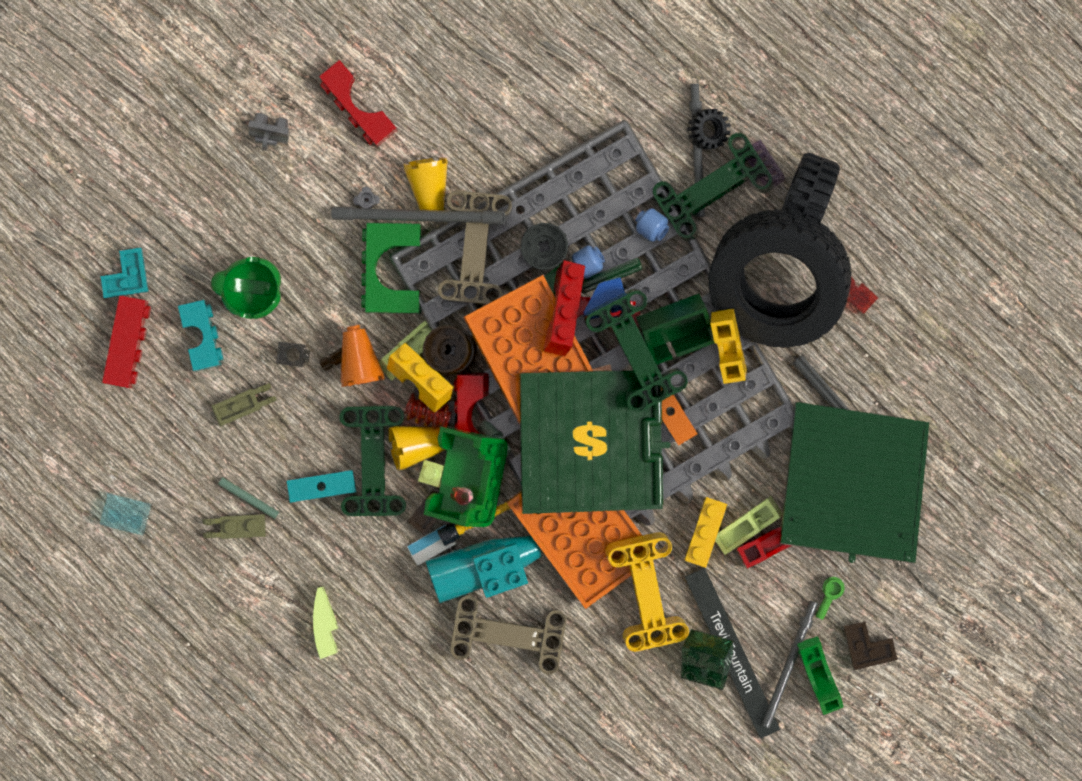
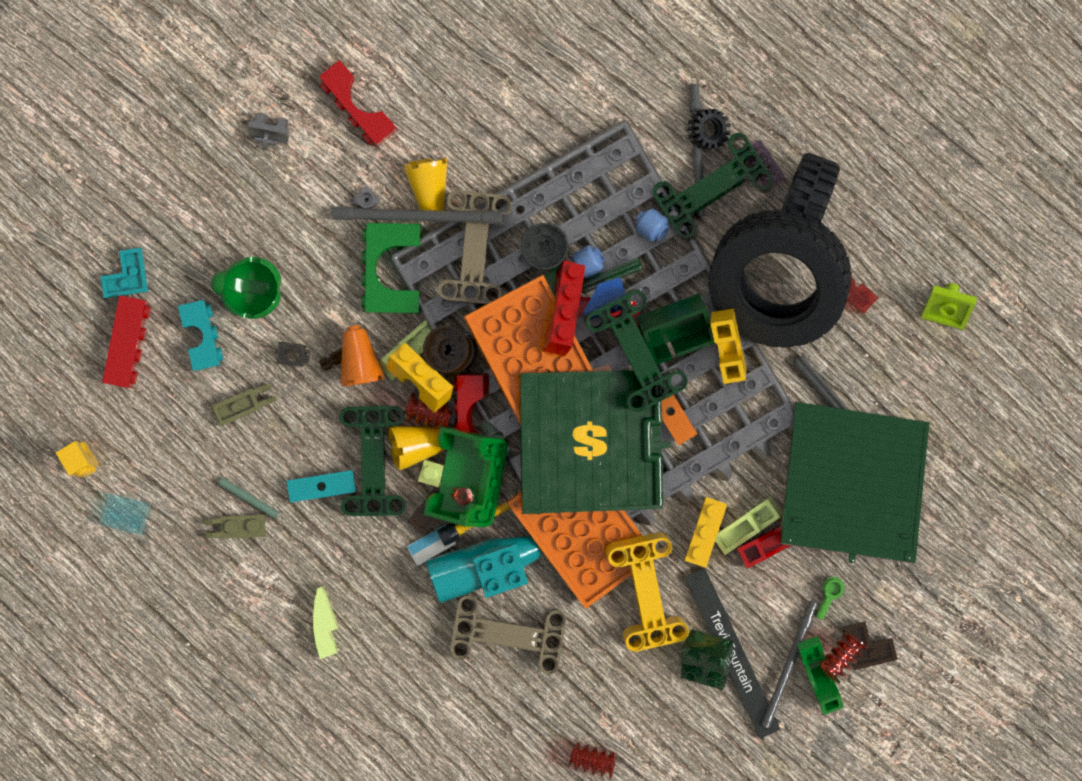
(78, 459): none -> yellow arch
(592, 760): none -> clear red piece
(841, 656): none -> clear red piece
(949, 306): none -> lime tile

